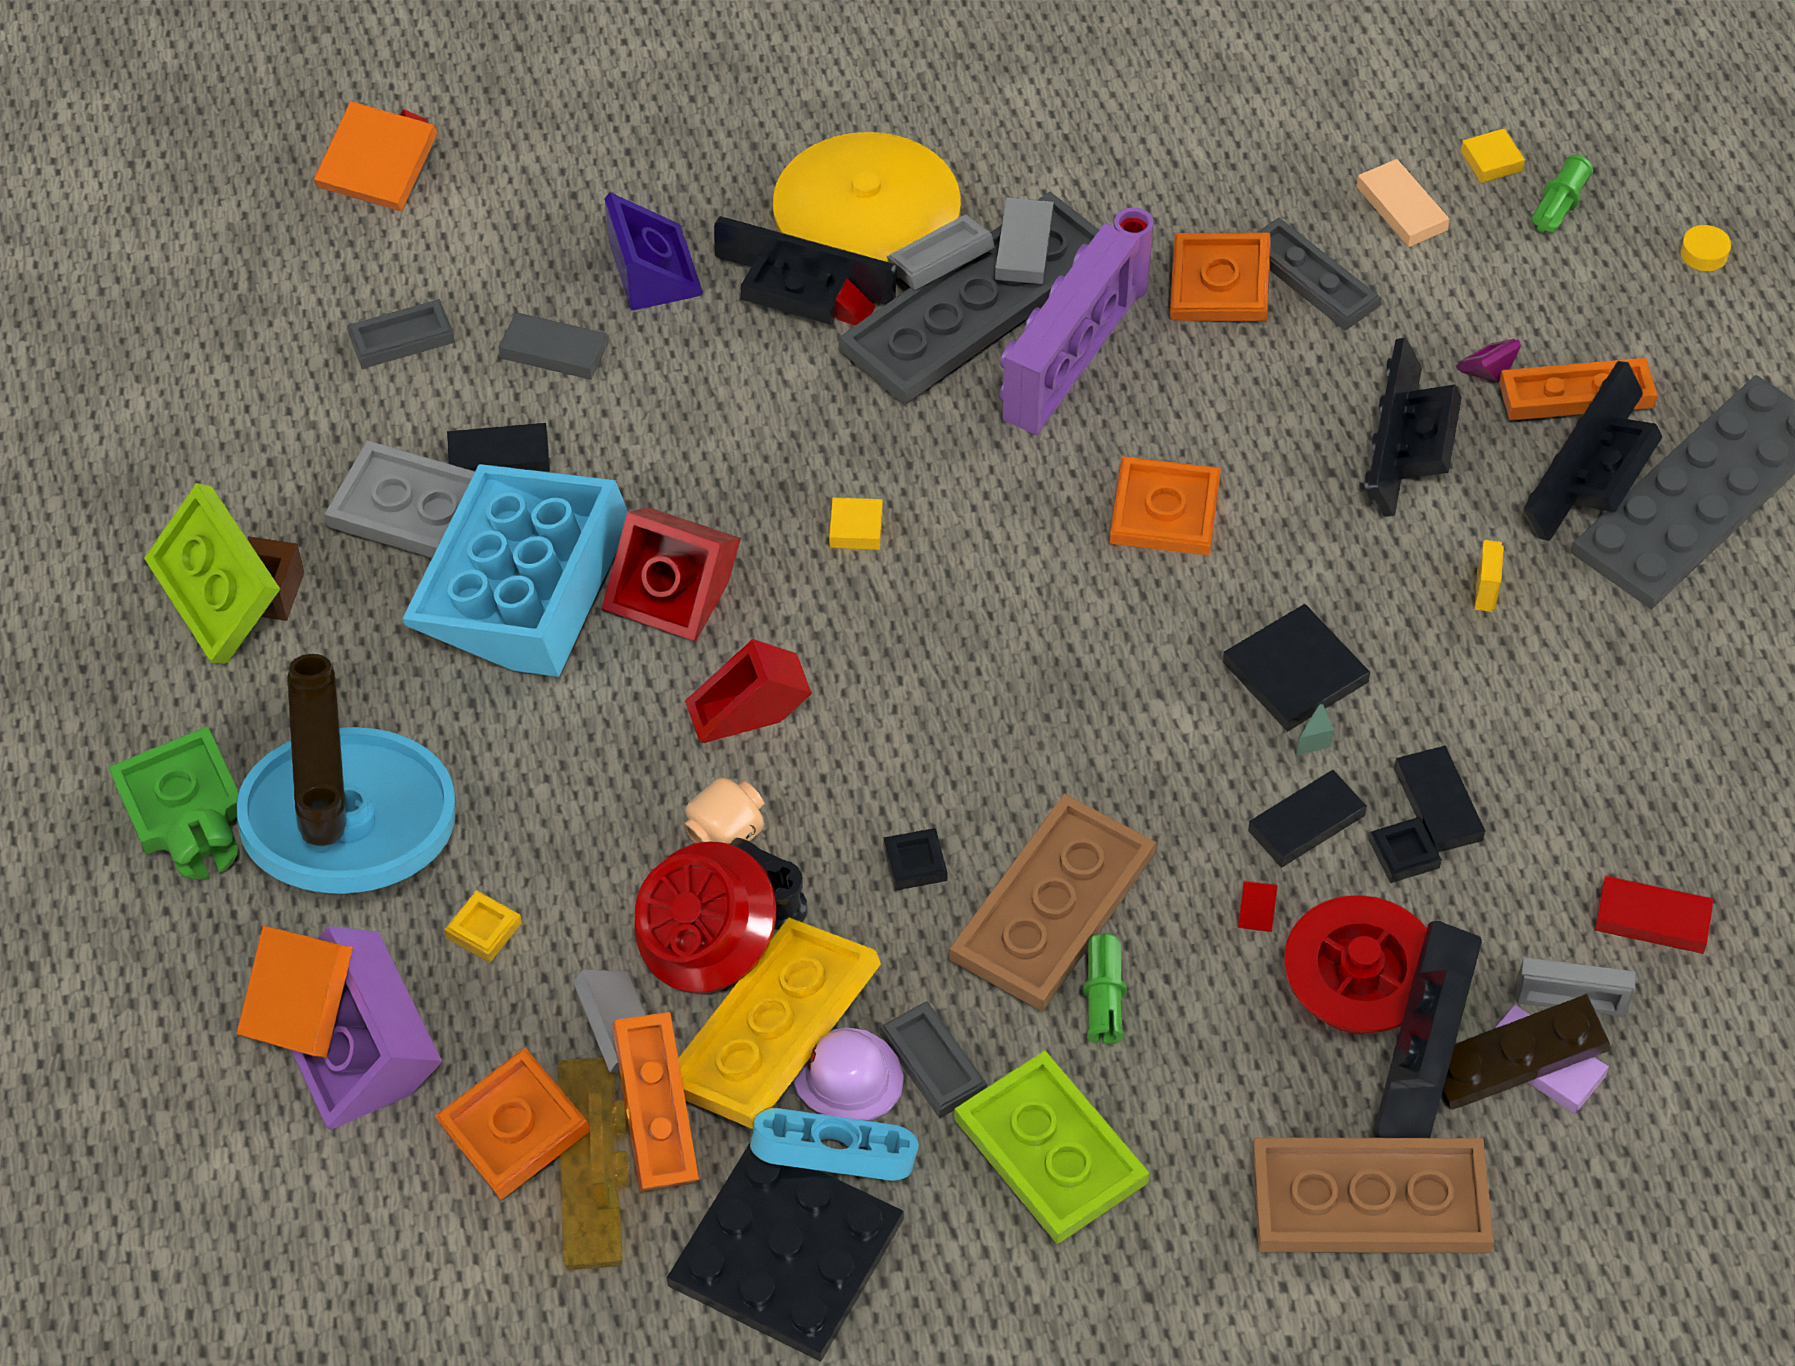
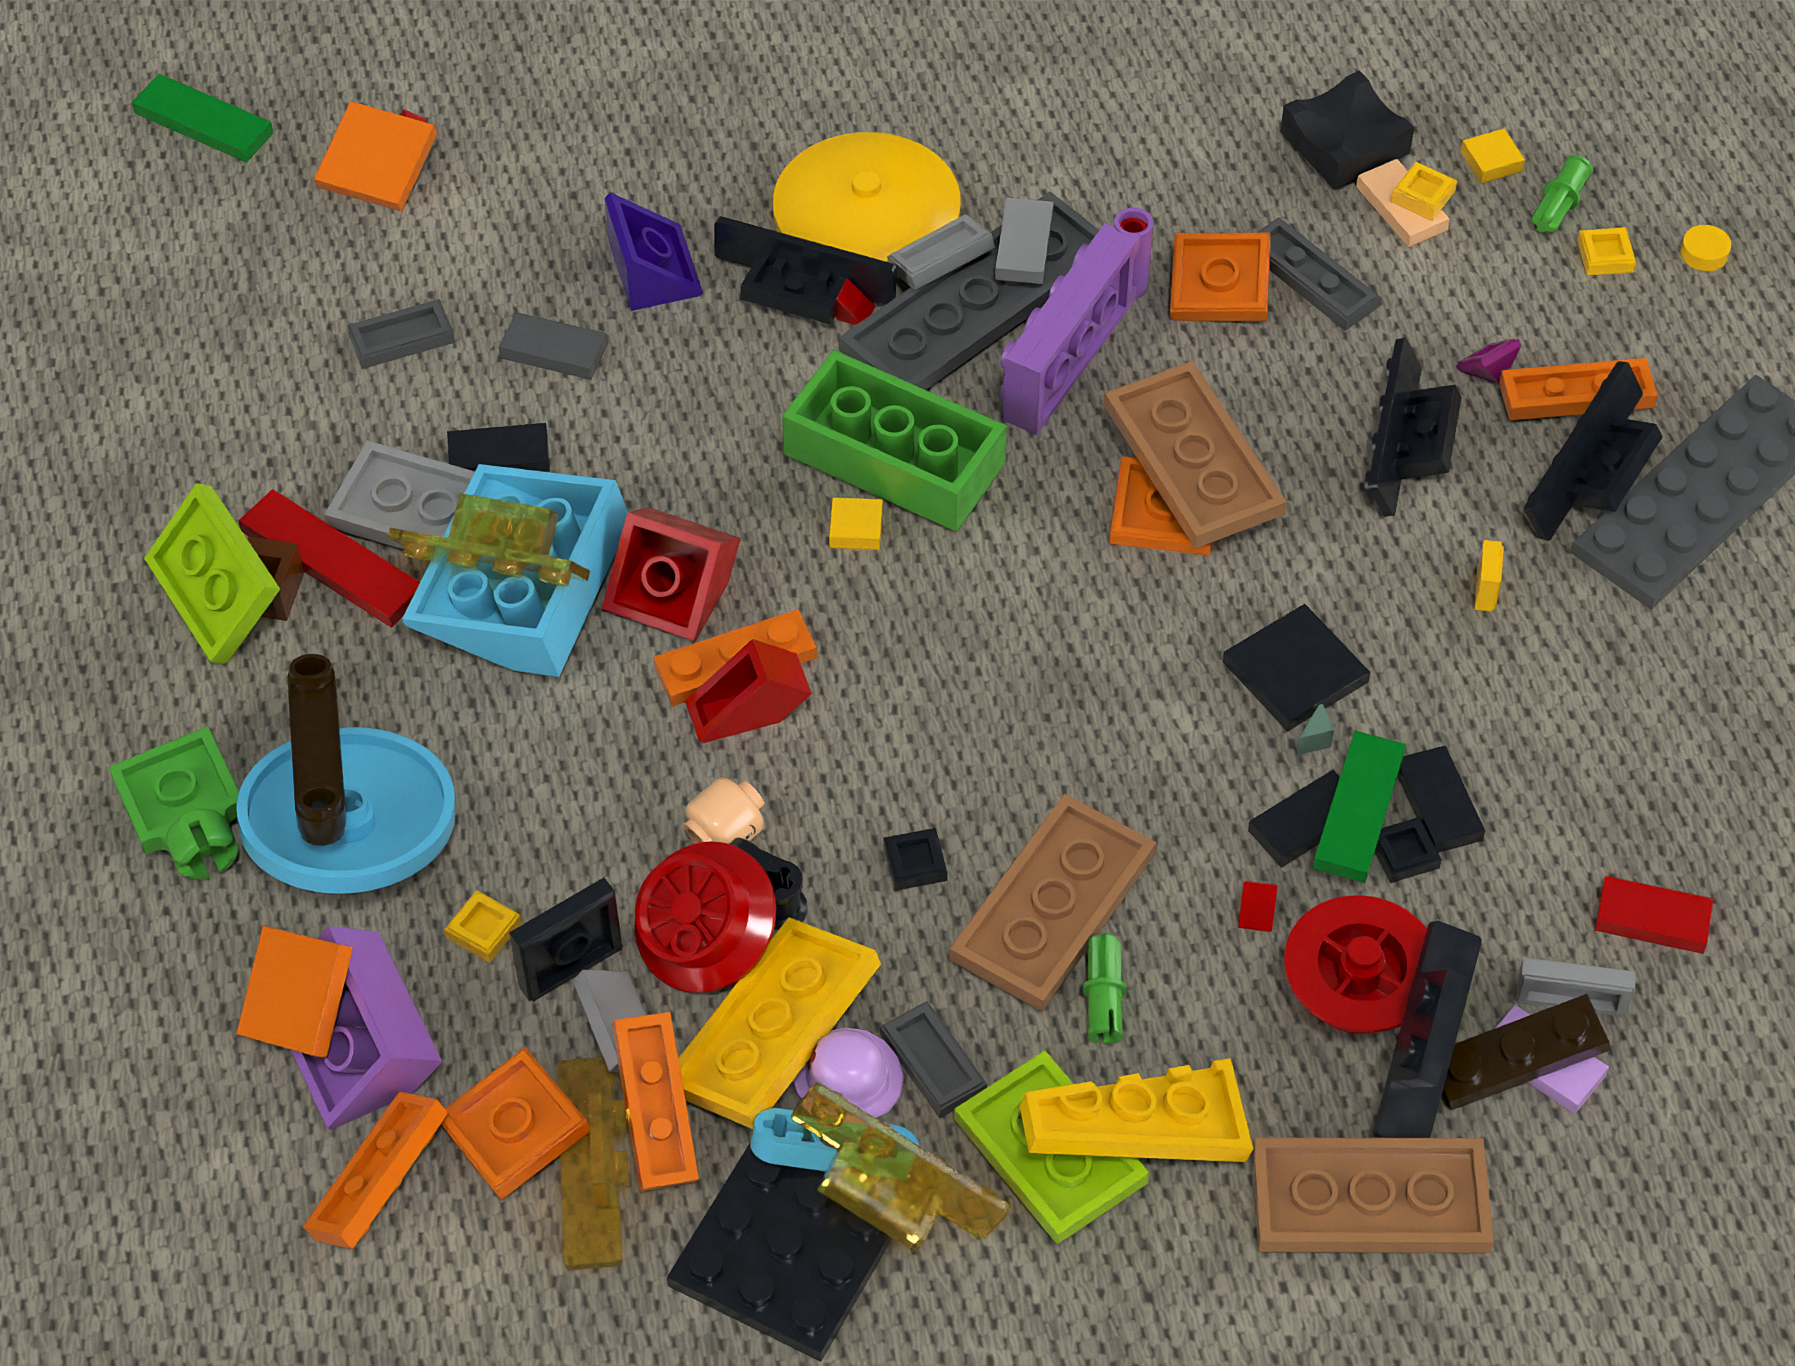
(202, 117): none -> green tile
(333, 557): none -> red tile
(375, 1170): none -> orange plate
(496, 533): none -> clear yellow bracket
(566, 940): none -> black tile
(691, 666): none -> orange plate
(891, 1177): none -> clear yellow bracket
(894, 440): none -> bright green brick
(1154, 1117): none -> yellow wing
(1194, 454): none -> medium nougat plate
(1346, 130): none -> black brick
(1359, 806): none -> green tile
(1424, 191): none -> yellow tile
(1606, 251): none -> yellow tile

